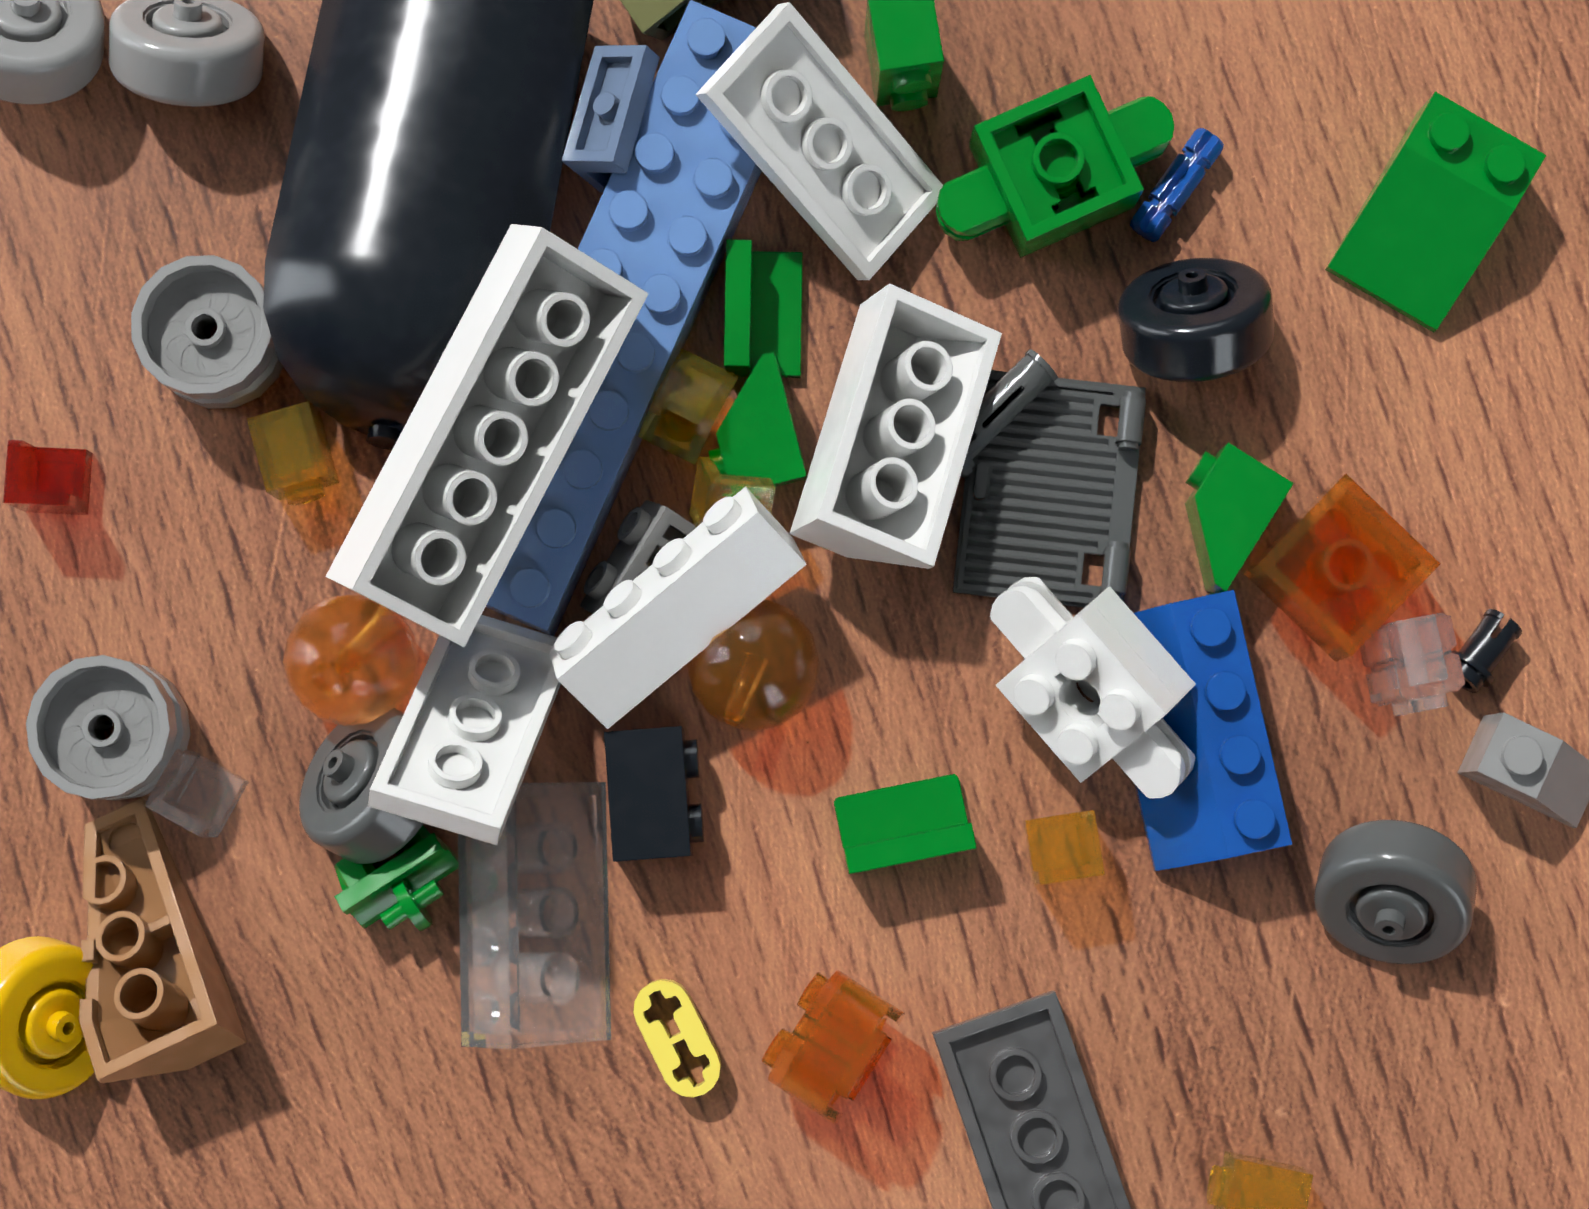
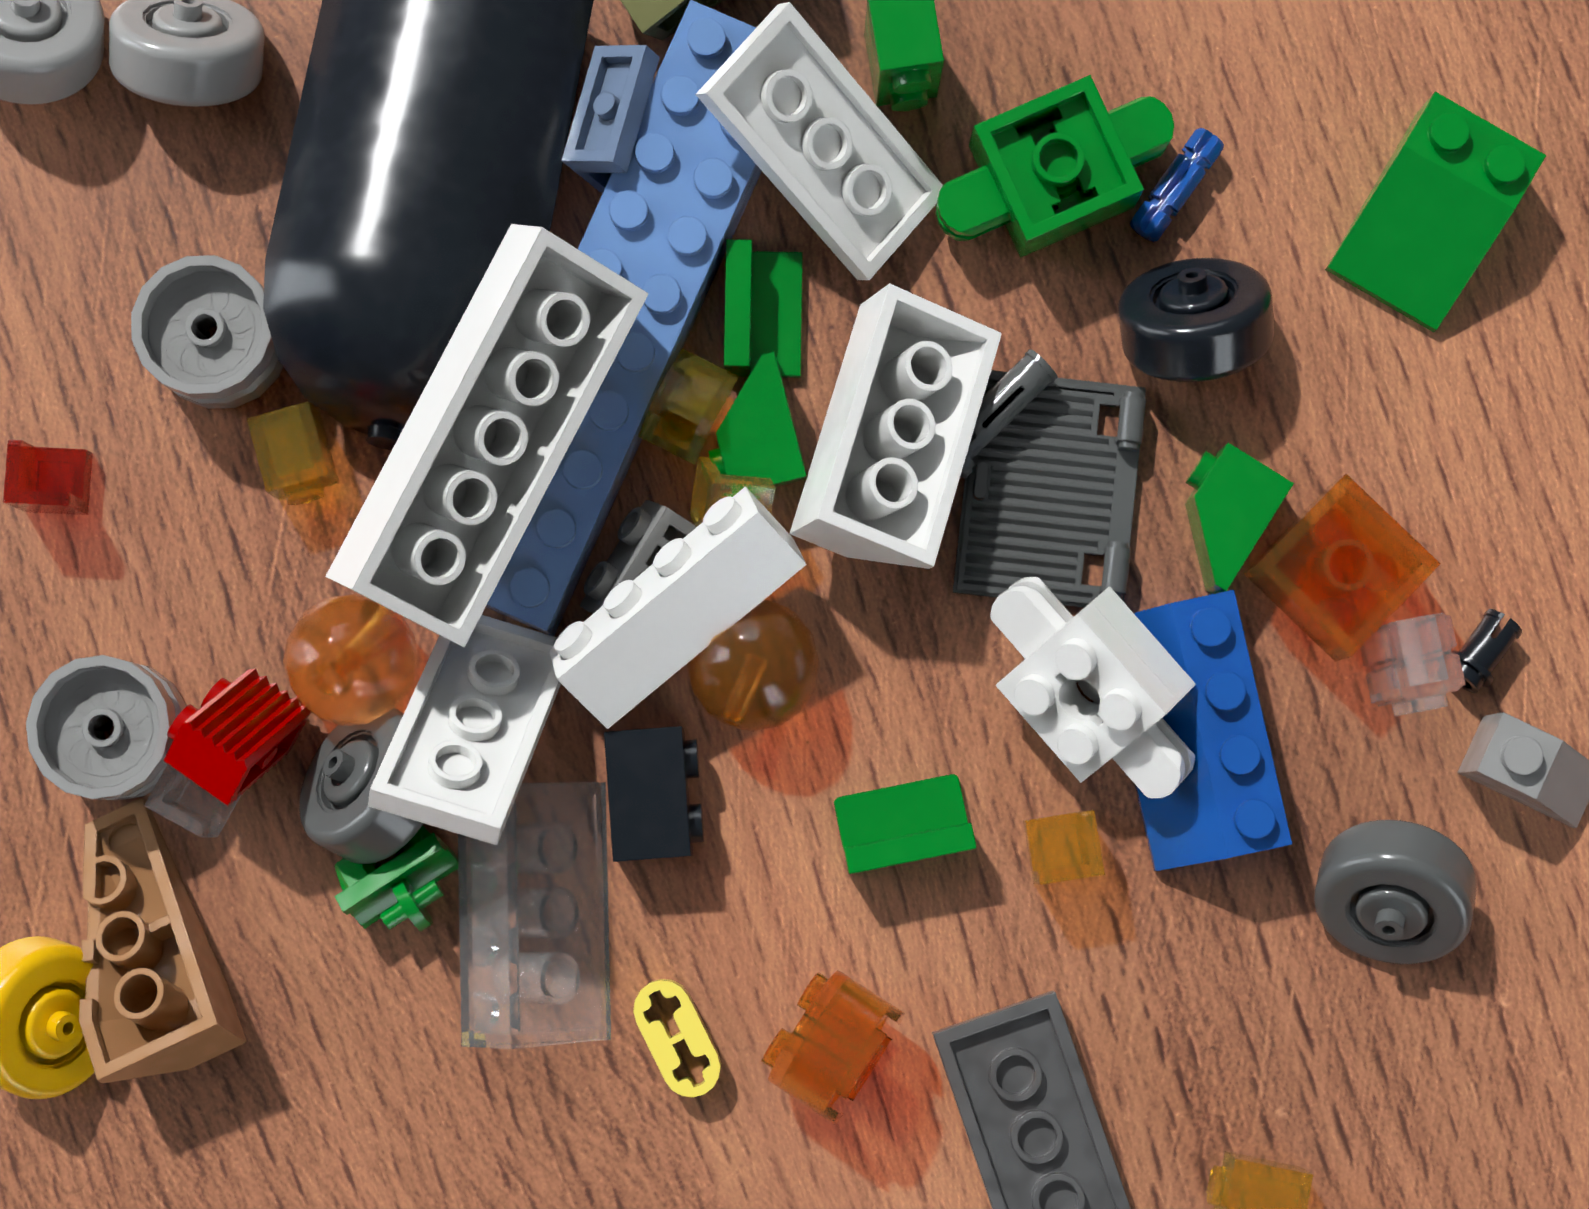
(235, 735): none -> red brick

